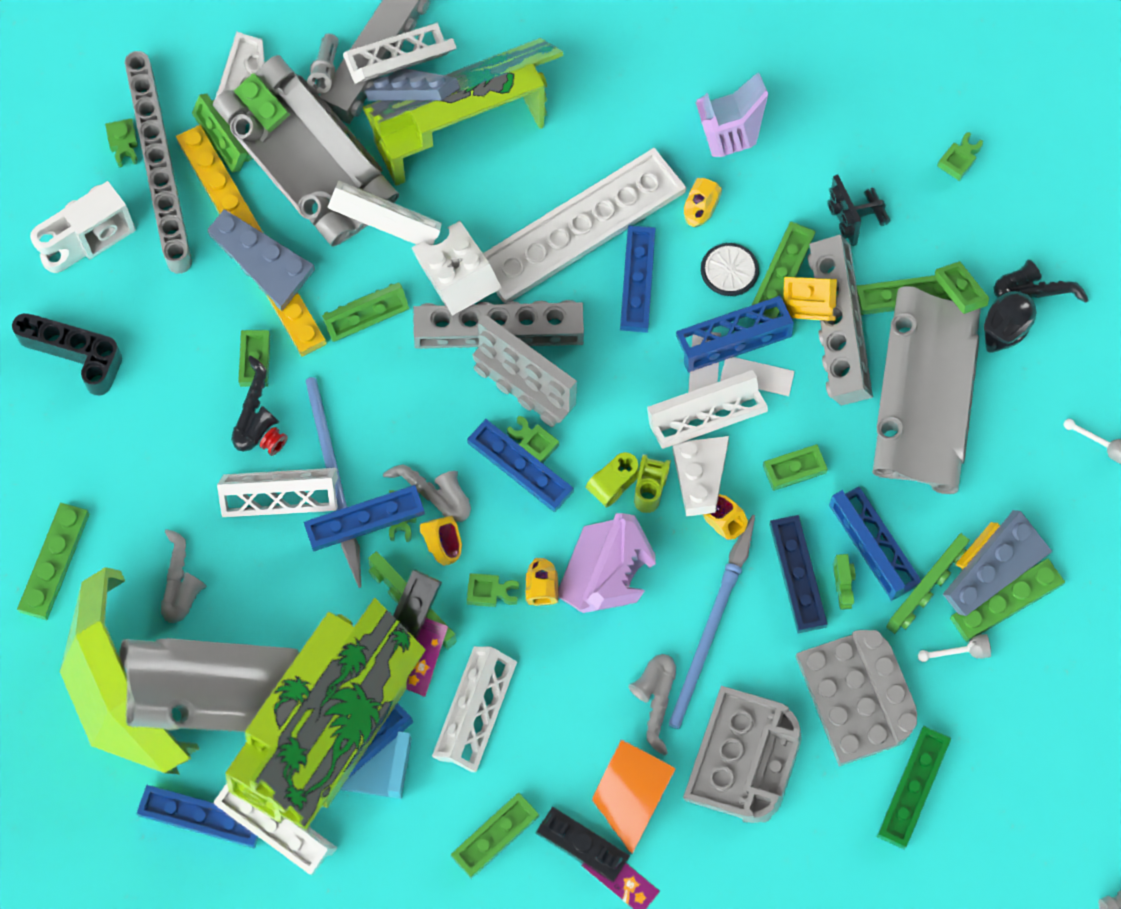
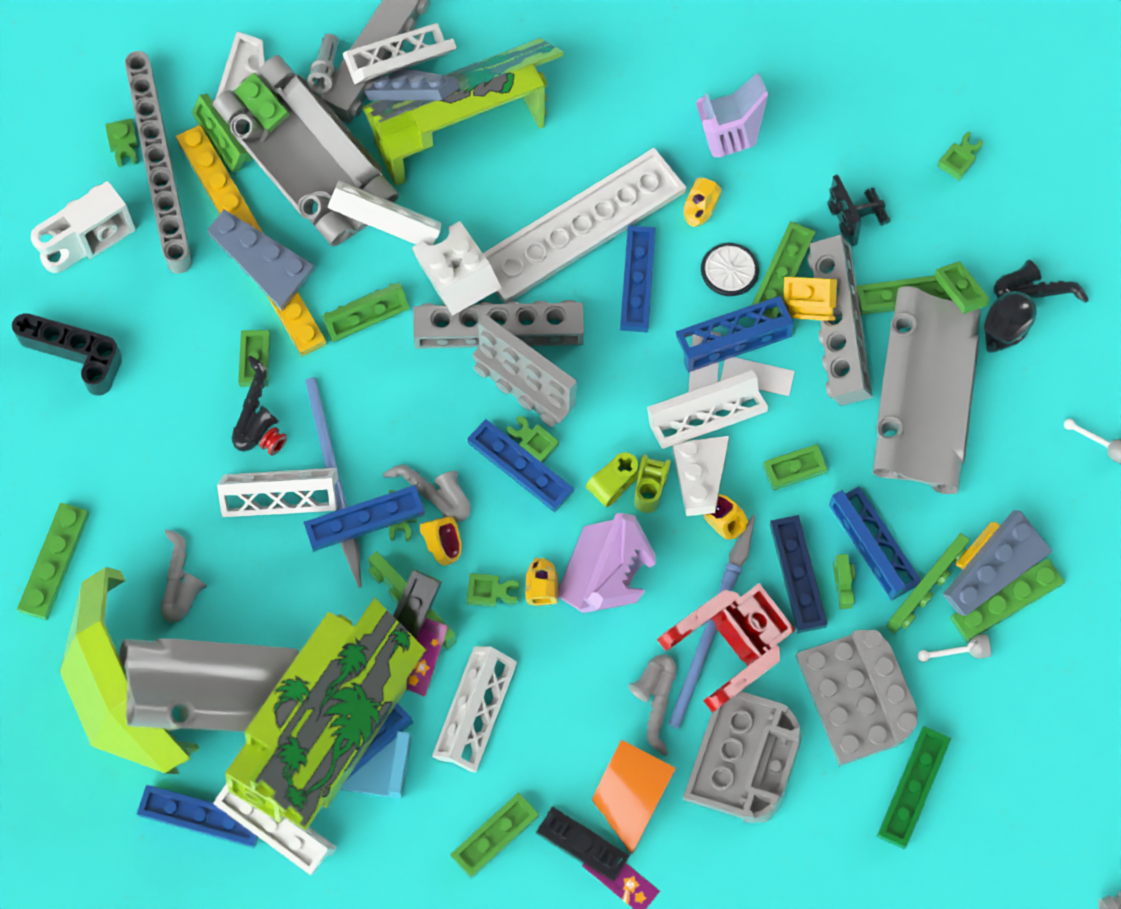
(751, 628): none -> plate

